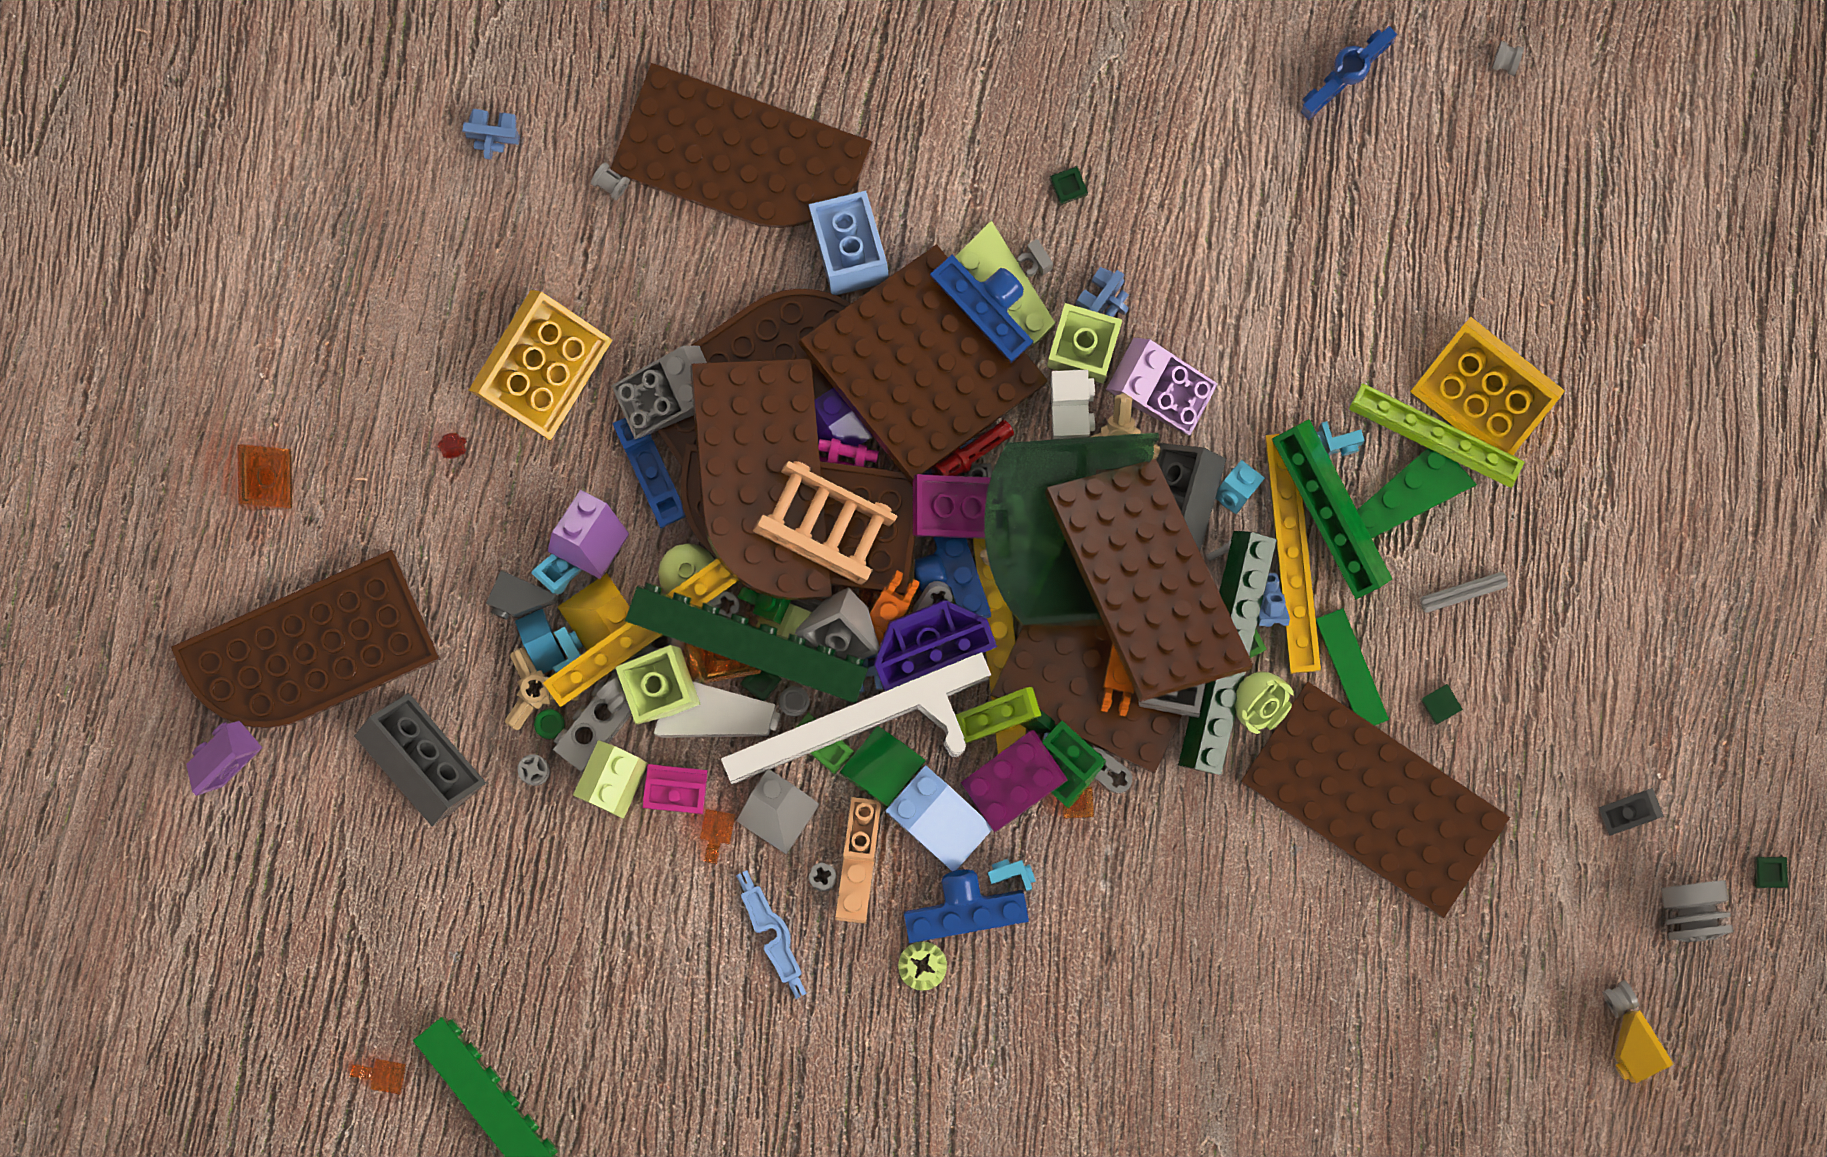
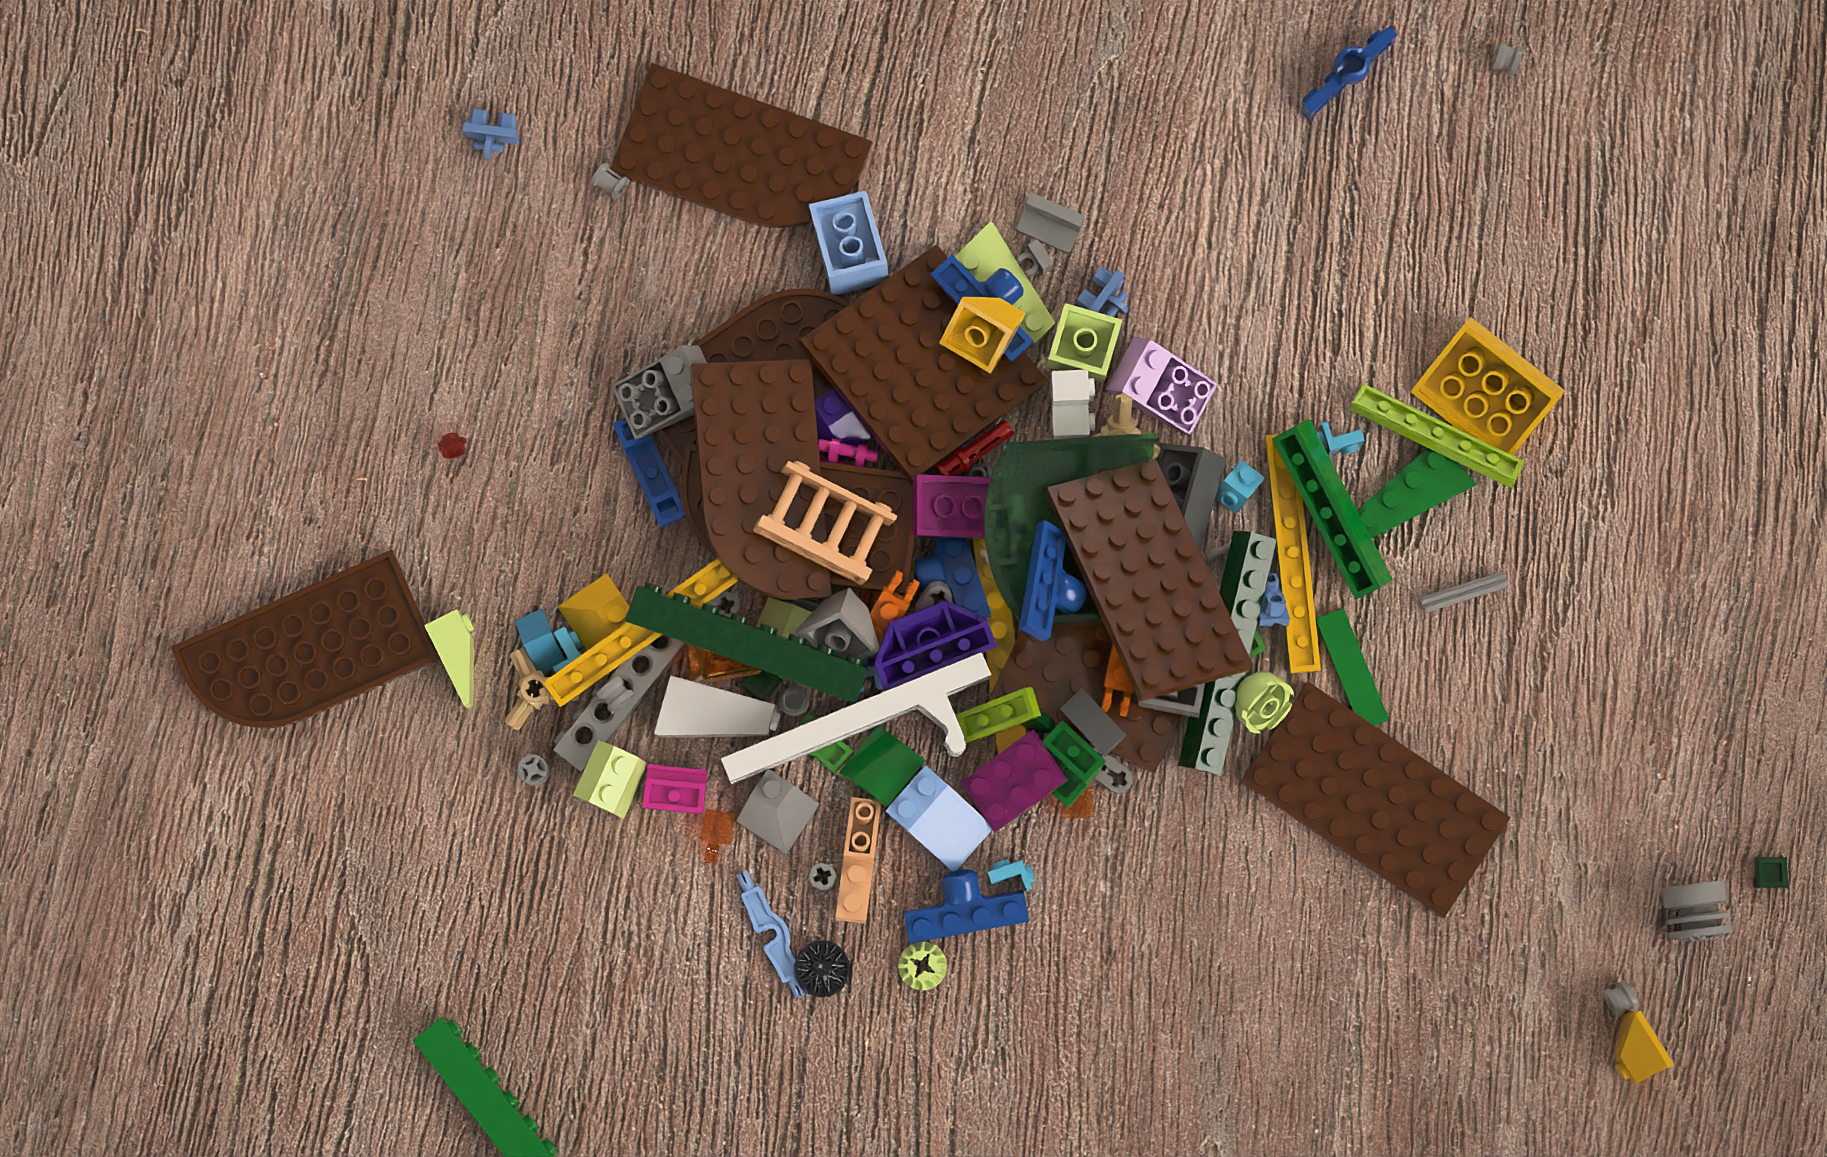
(221, 757): medium lavender slope -> none
(264, 478): clear orange slope -> none
(385, 1075): clear orange plate -> none
(419, 759): dark grey slope -> none
(455, 647): none -> yellowish green slope
(517, 597): dark grey slope -> none
(540, 364): yellow slope -> none
(549, 724): green tile -> none
(555, 573): medium azure slope -> none
(588, 535): medium lavender slope -> none
(657, 685): yellowish green slope -> none
(681, 564): yellowish green cylinder -> none
(765, 606): green plate -> none
(821, 969): none -> black wheel
(982, 330): none -> yellow slope
(1048, 584): none -> blue plate
(1050, 223): none -> light grey panel
(1068, 185): dark green tile -> none
(1093, 722): none -> dark grey slope
(1441, 704): dark green tile -> none
(1631, 811): dark grey slope -> none

